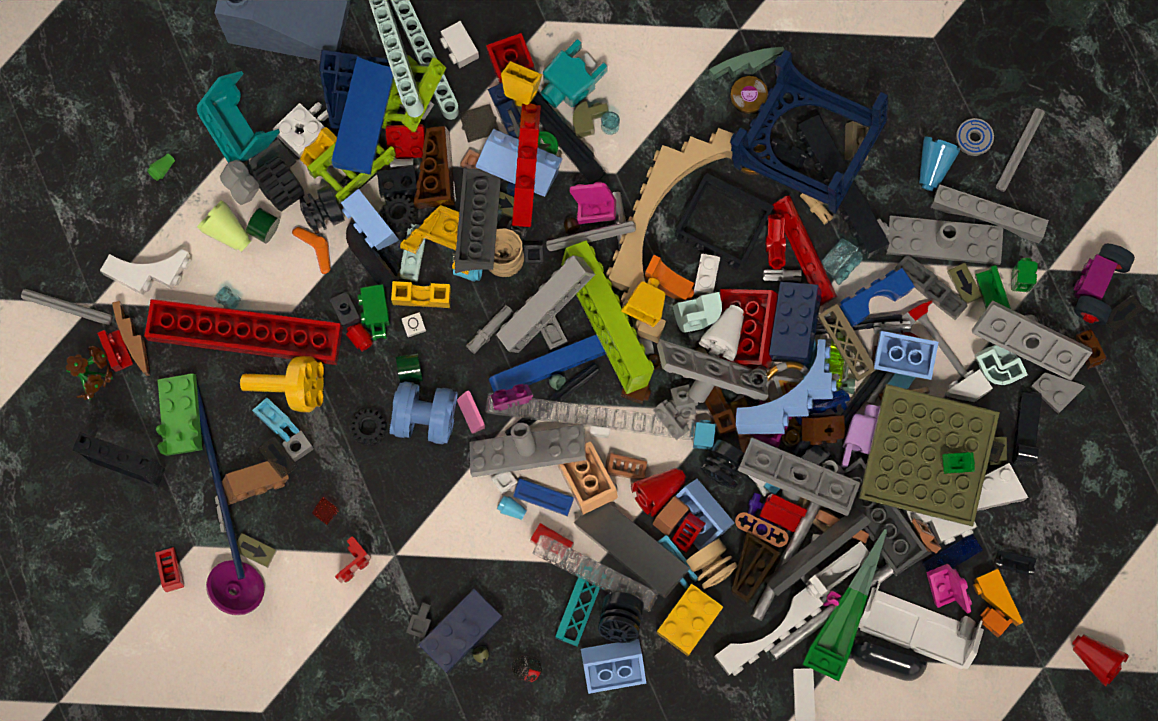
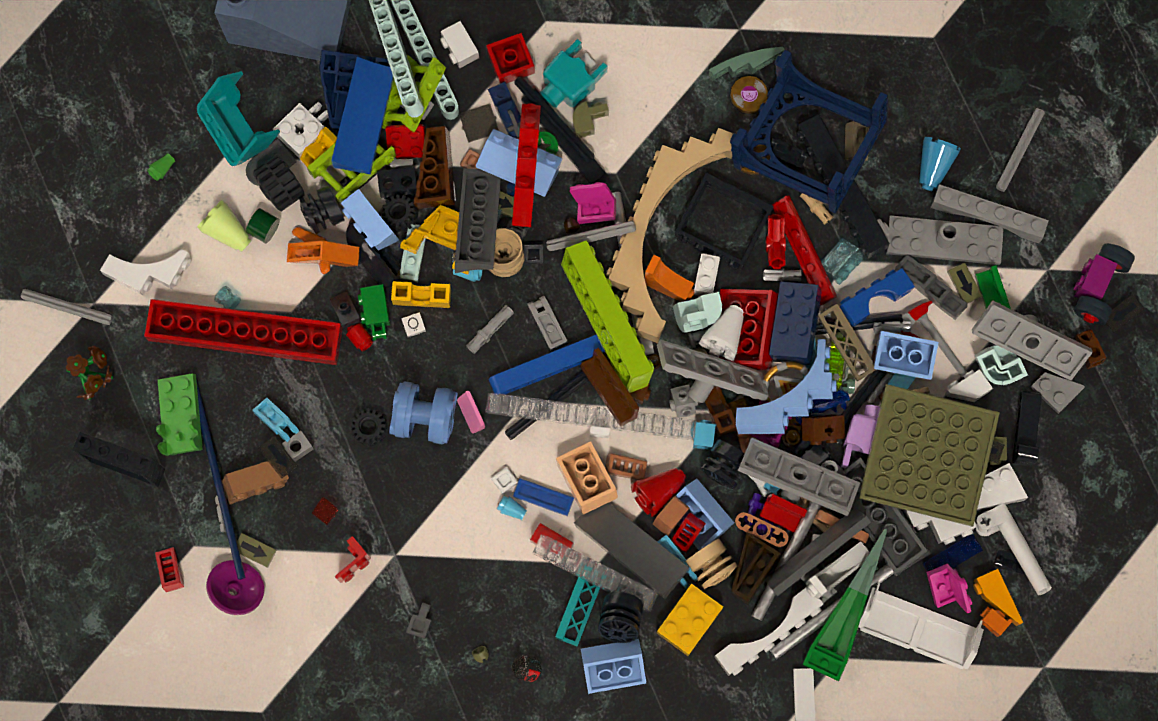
(115, 350): red bracket -> none
(134, 343): medium nougat slope -> none
(239, 182): light grey brick -> none
(301, 383): yellow piece -> none
(323, 253): none -> orange arch
(409, 368): dark green piece -> none
(460, 631): dark blue brick -> none
(503, 397): magenta hinge -> none
(520, 83): yellow torso -> none
(527, 450): light grey plate -> none
(545, 304): light grey brick -> none
(557, 381): sand green hinge -> none
(610, 119): clear light blue wheel -> none
(610, 388): none -> reddish brown fence
(646, 302): yellow torso -> none
(676, 427): light grey hinge -> none
(756, 379): dark grey cone -> none
(832, 599): dark pink hand -> none
(887, 661): black brick -> none
(926, 535): nougat slope -> none
(958, 462): green bracket -> none
(966, 628): light grey slope -> none
(977, 126): light grey tile -> none
(1001, 520): none -> white axle
(1024, 275): green brick -> none
(1100, 658): red cone -> none

